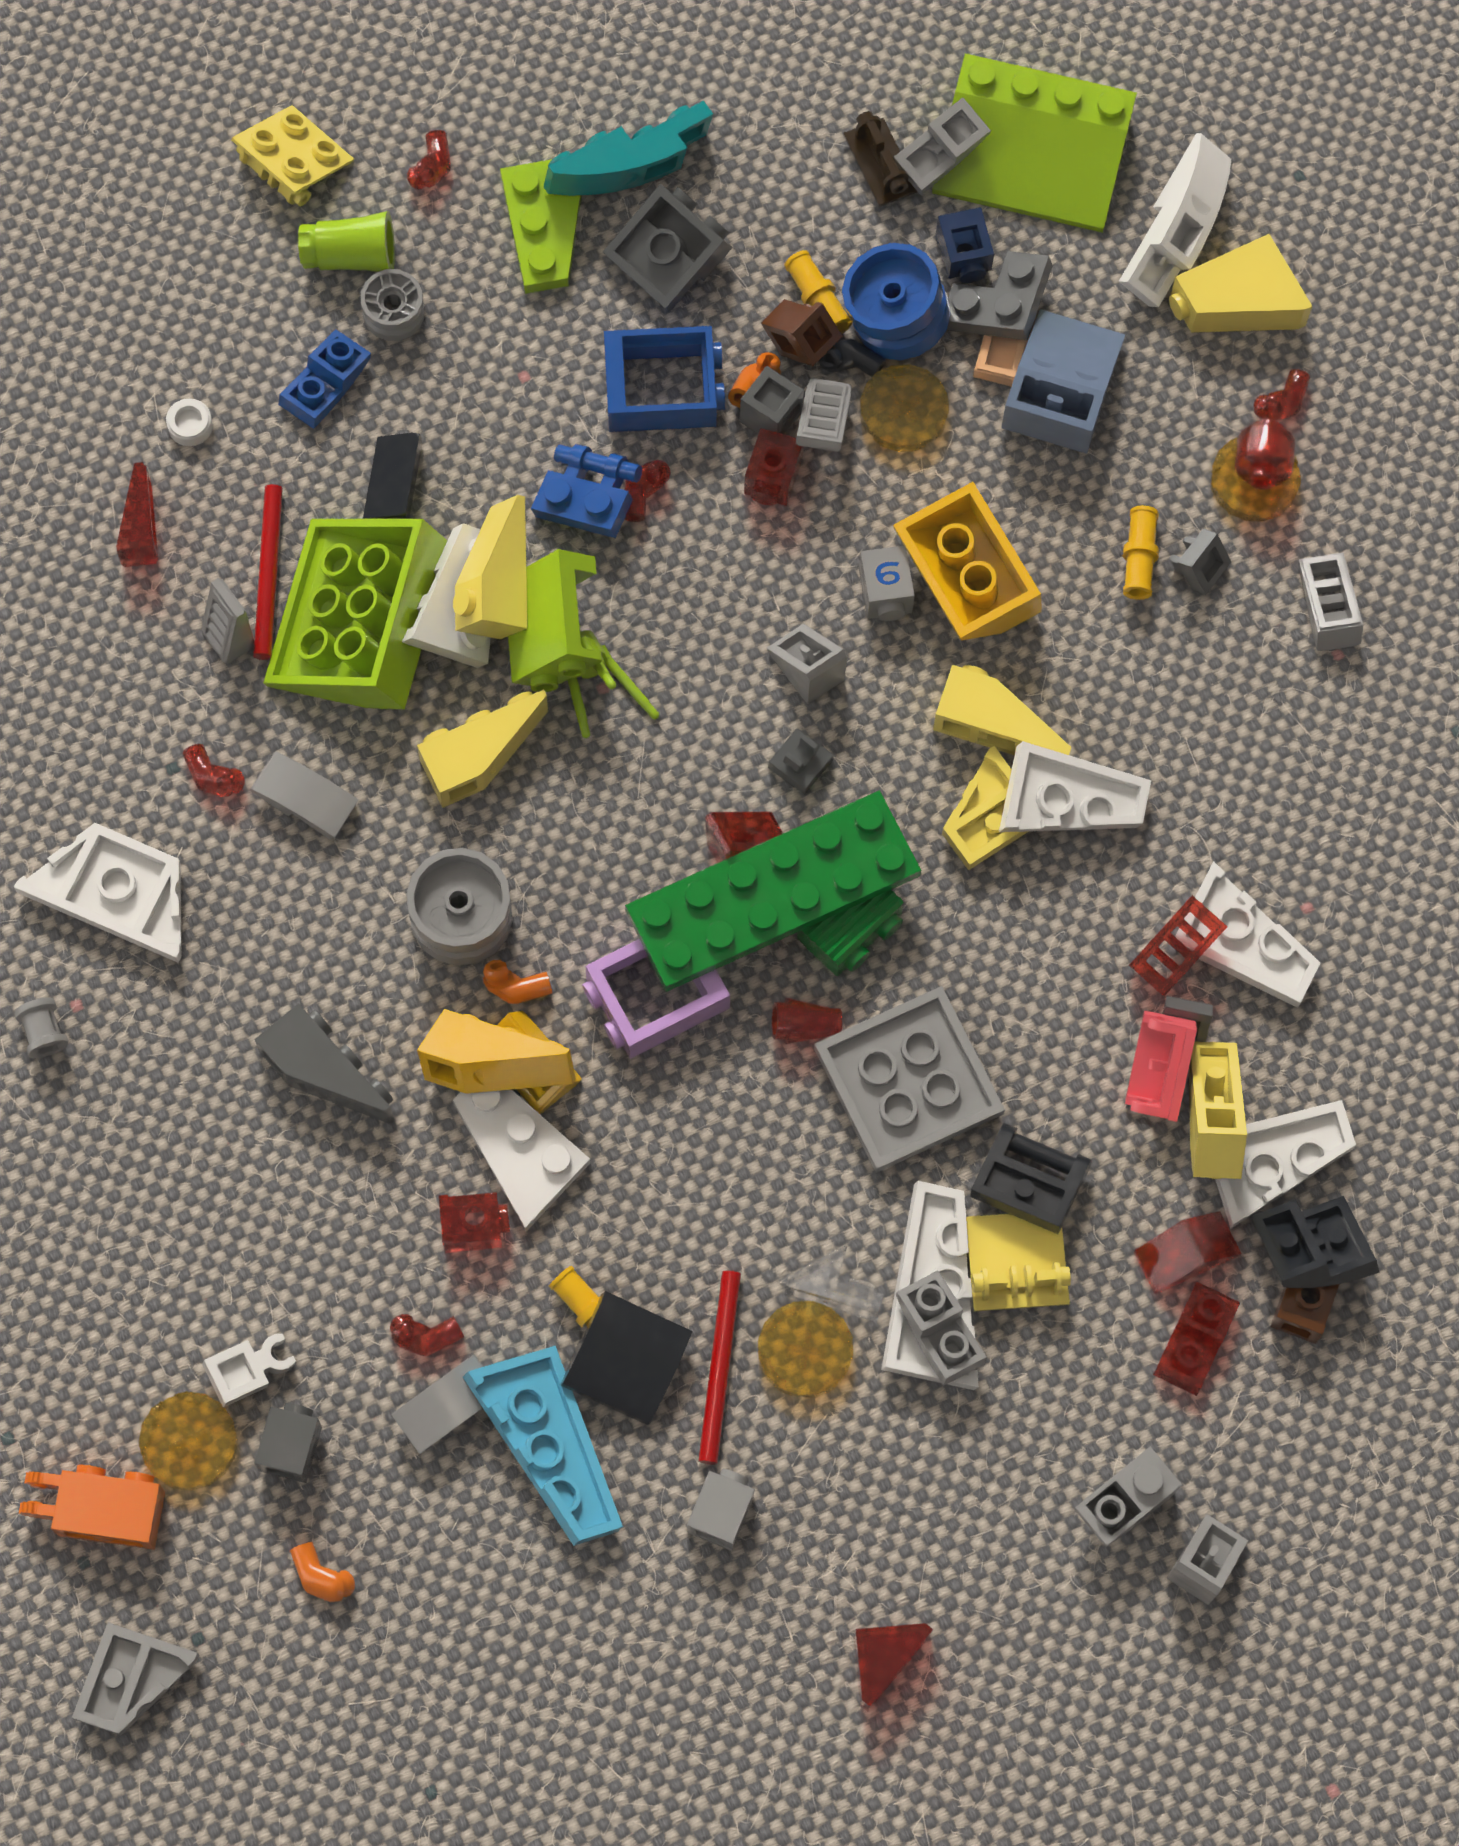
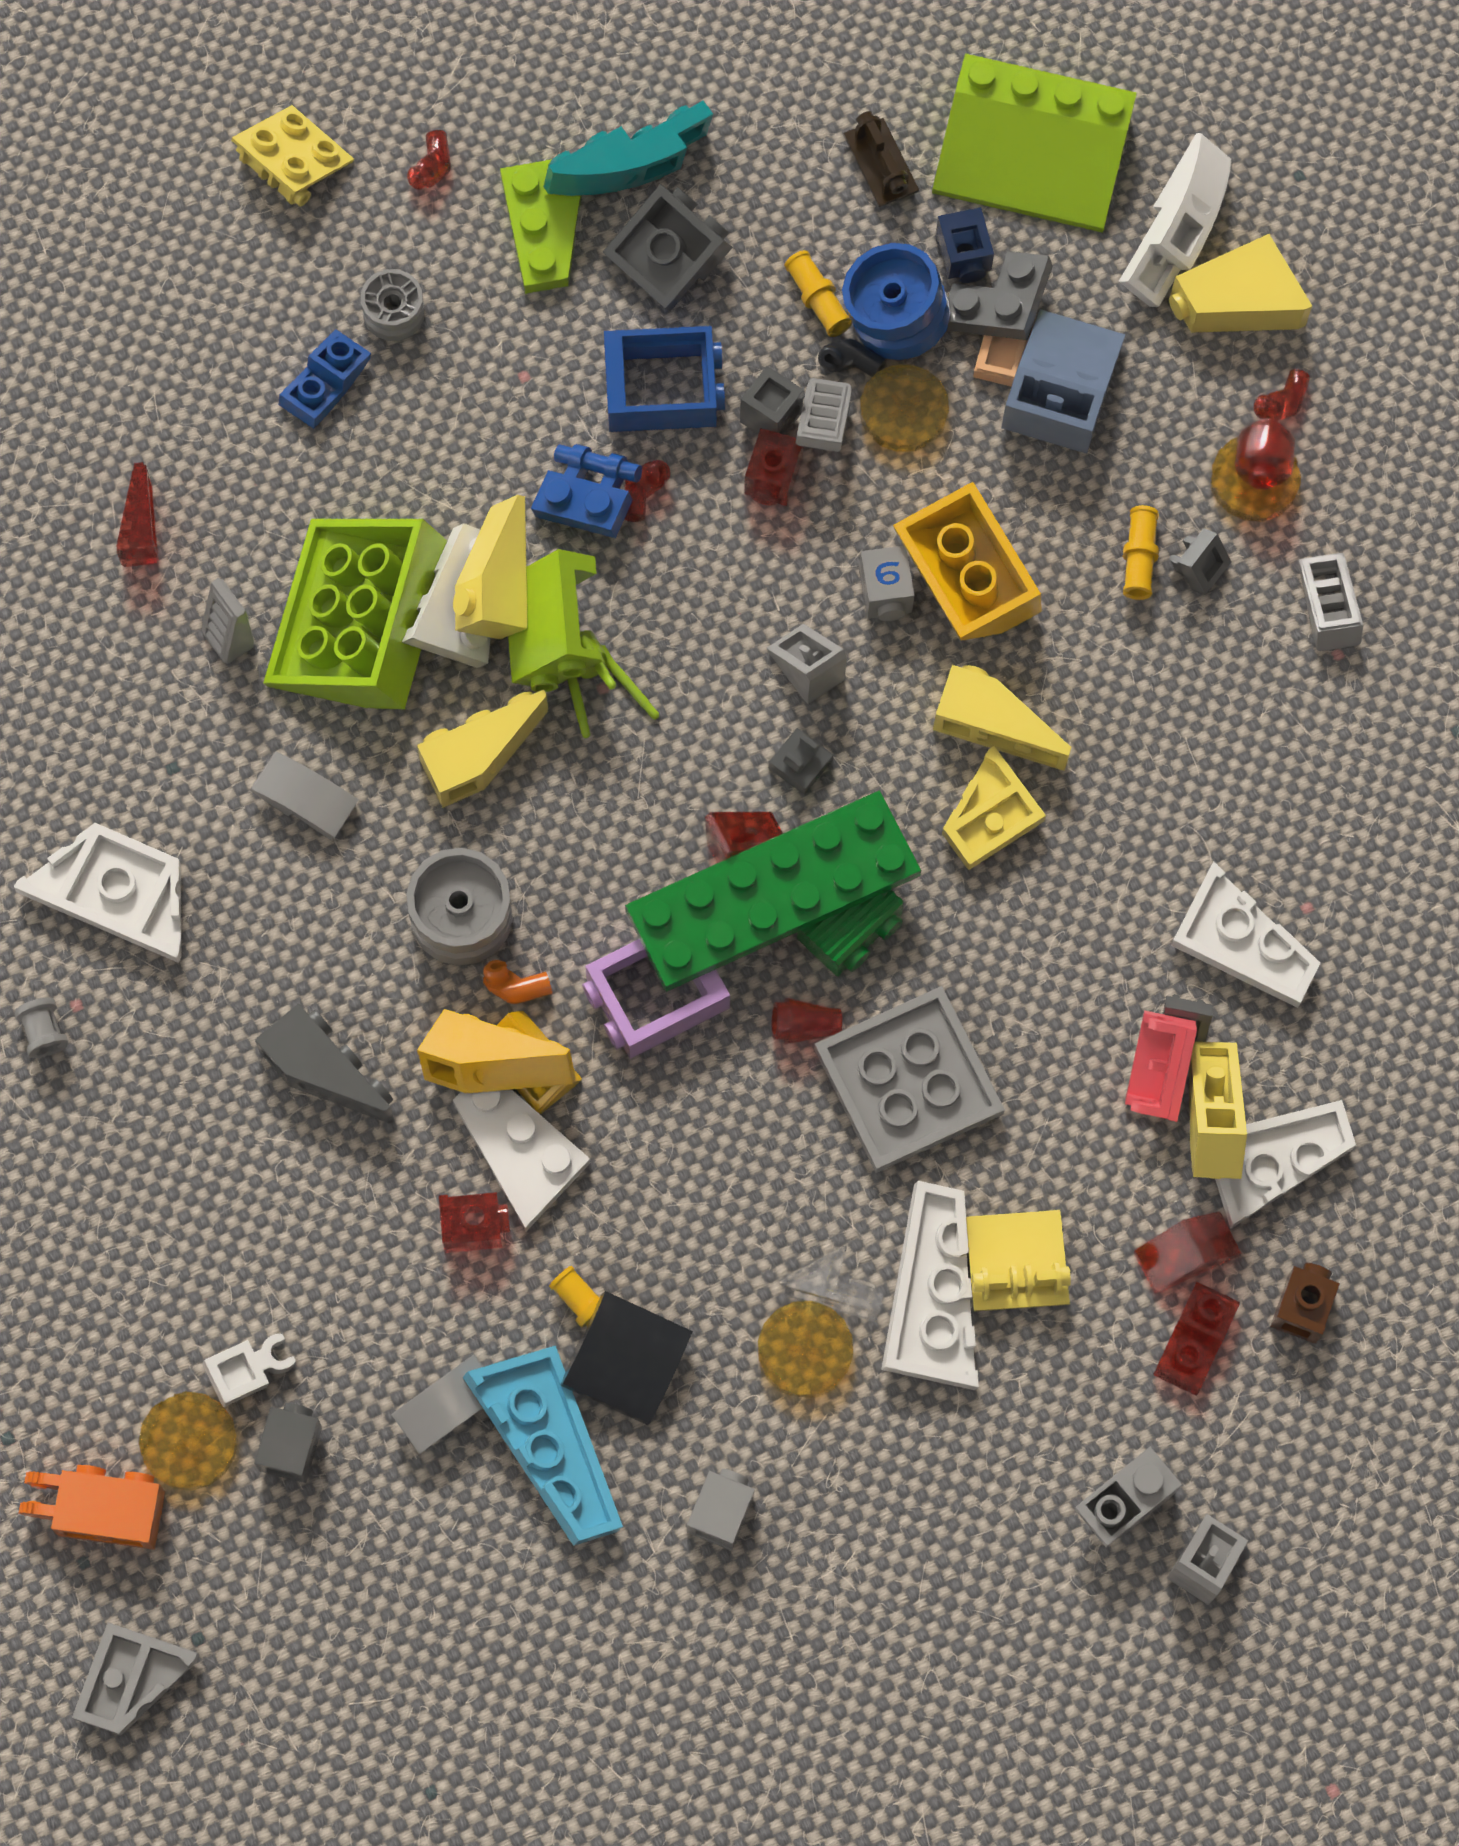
(189, 422): white tile -> none
(212, 778): clear red arm -> none
(268, 572): red bar -> none
(319, 1580): orange arm -> none
(348, 243): lime plant -> none
(393, 476): black slope -> none
(421, 1338): clear red arm -> none
(719, 1368): red bar -> none
(750, 374): orange arm -> none
(801, 331): reddish brown brick -> none
(882, 1656): clear red slope -> none
(939, 1328): light grey slope -> none
(942, 146): light grey slope -> none
(1024, 1189): black plate -> none
(1069, 793): white wing -> none
(1153, 977): clear red slope -> none
(1315, 1244): black slope -> none

